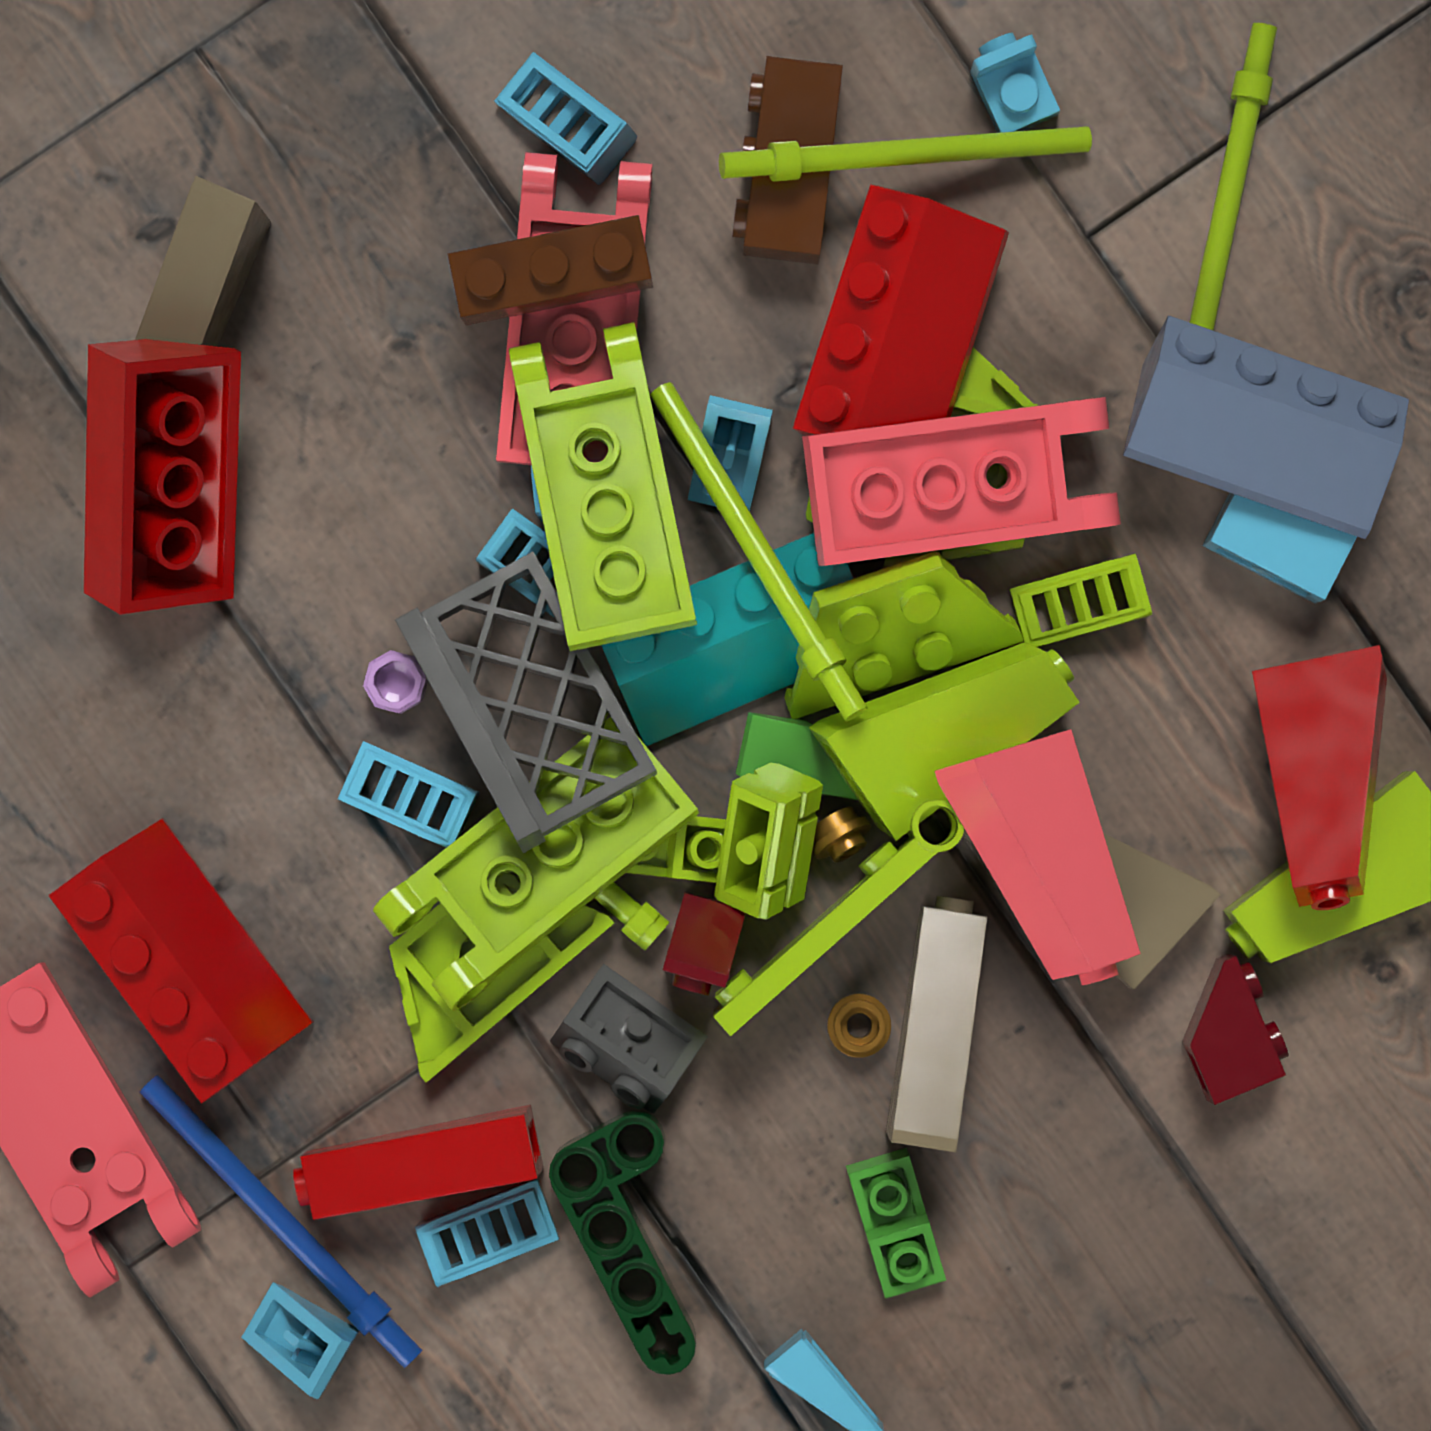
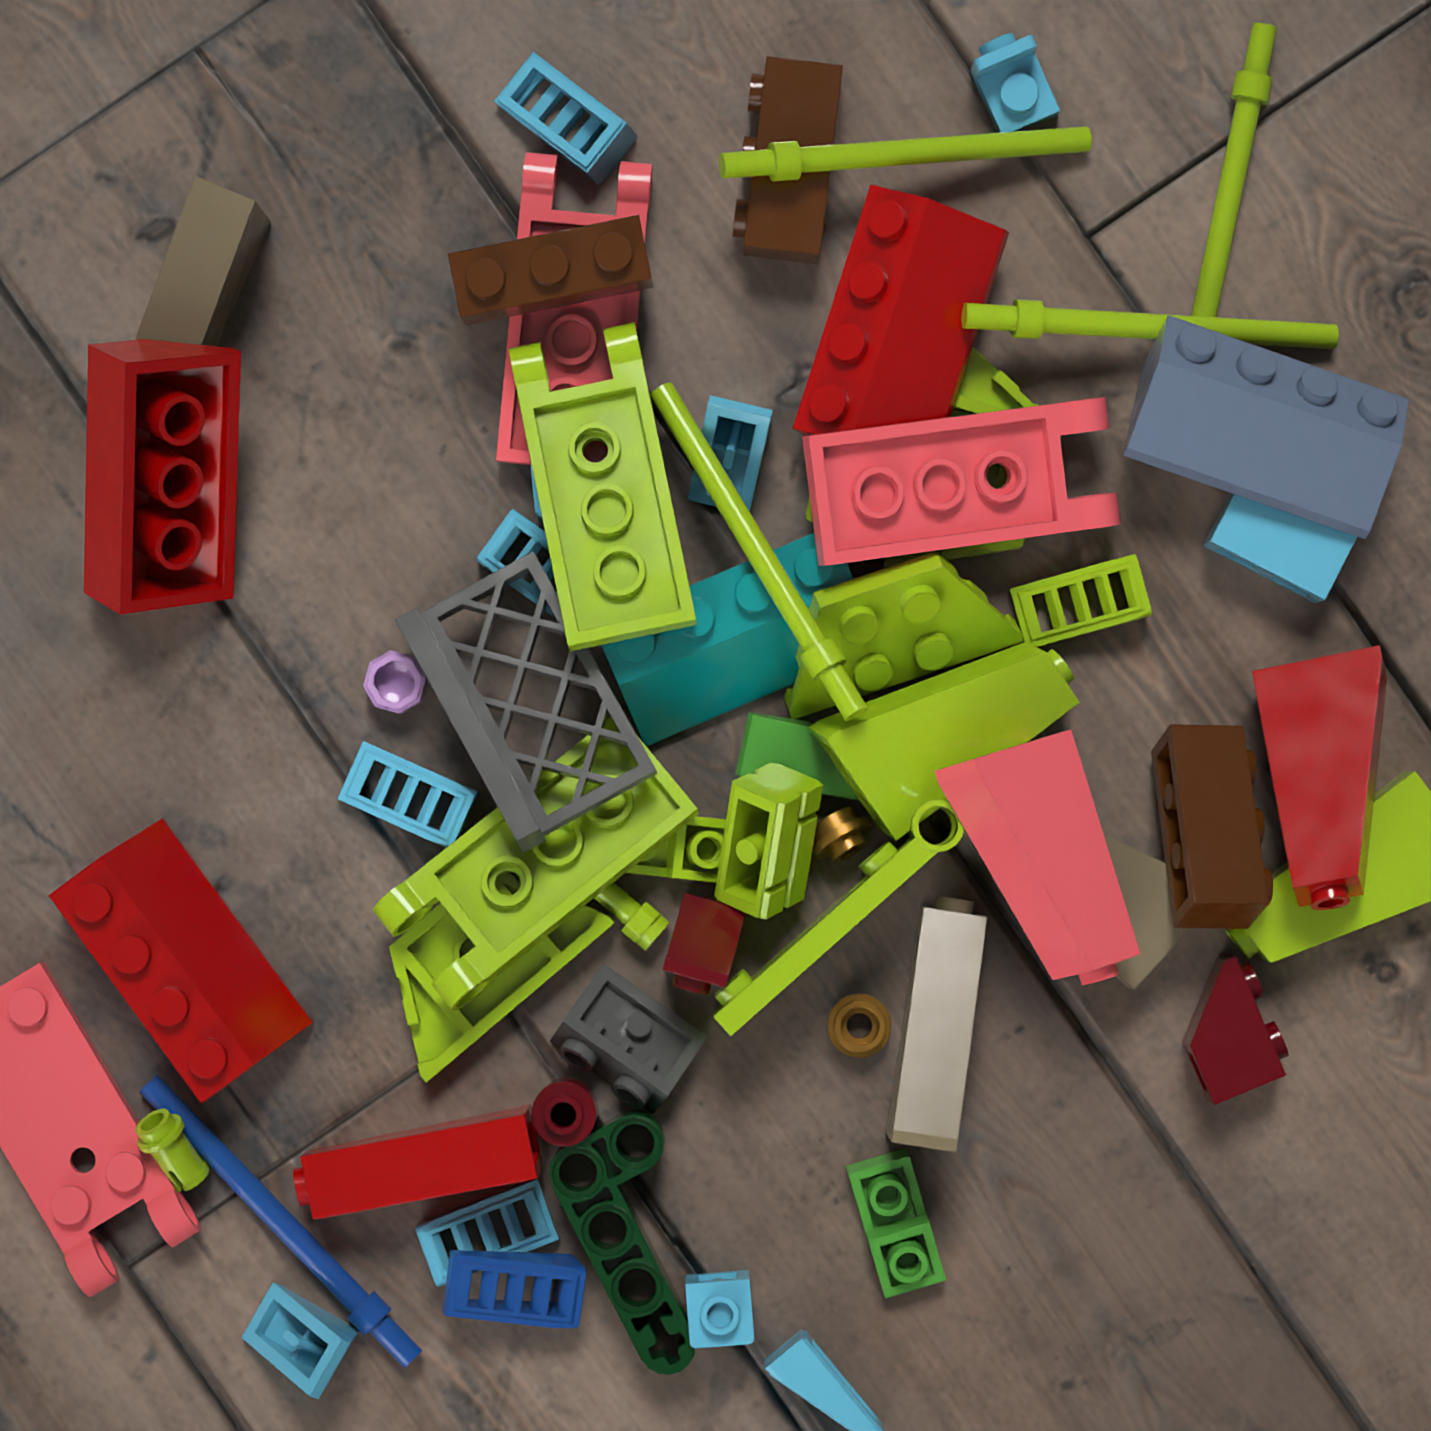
(165, 1140): none -> lime pin
(561, 1312): none -> blue slope
(571, 1092): none -> dark red brick
(719, 1309): none -> medium azure bracket
(1031, 319): none -> lime bar
(1210, 827): none -> reddish brown brick

